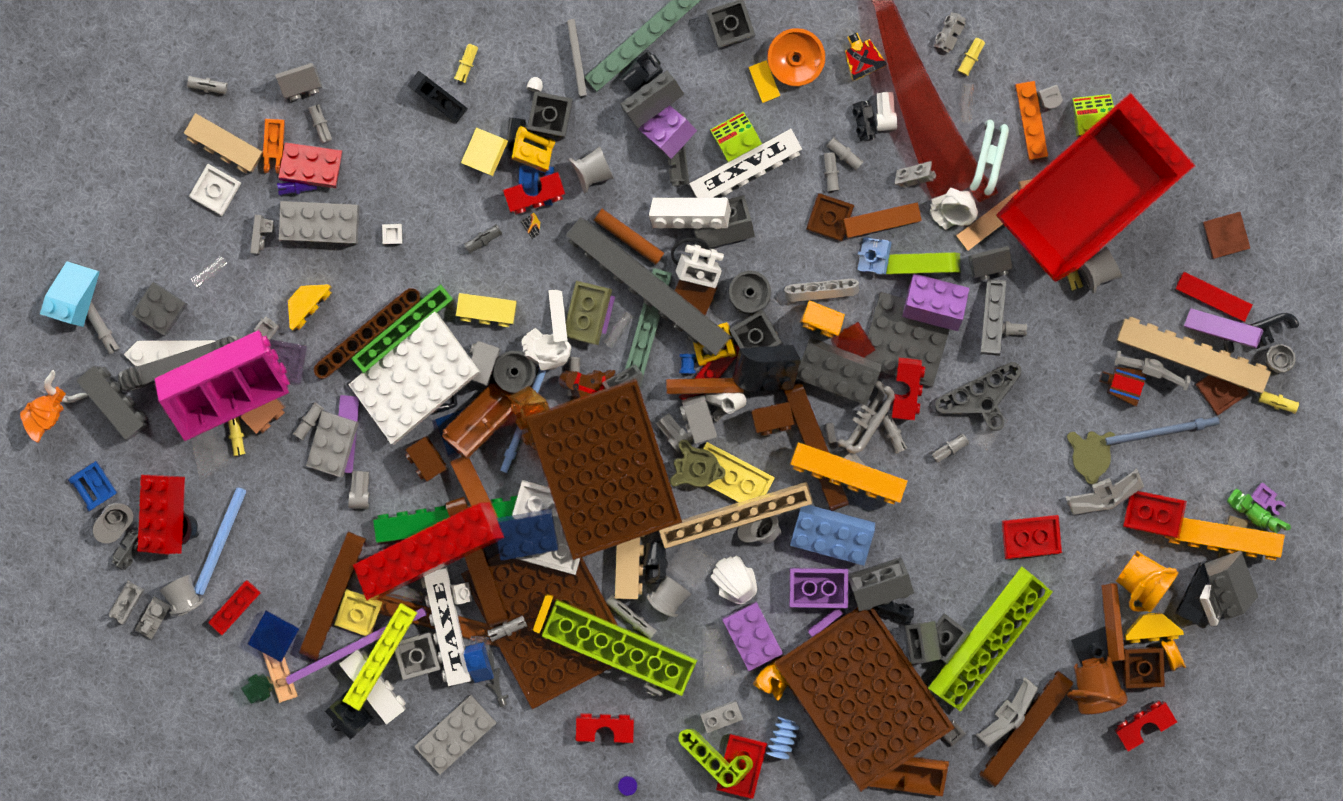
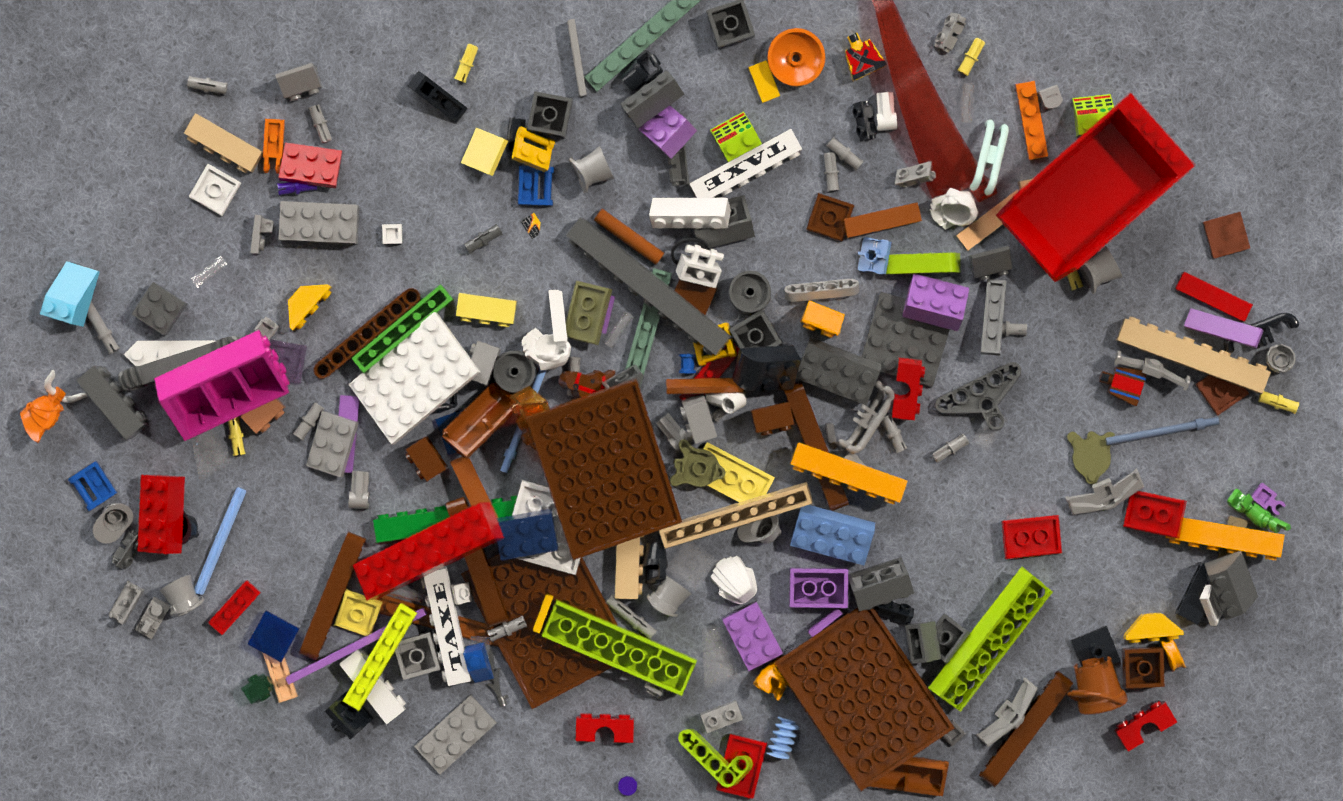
(535, 83): white hinge -> none
(551, 190): red arch -> none
(854, 341): clear red piece -> none
(1113, 622): dark orange tile -> none
(1146, 581): light orange piece -> none

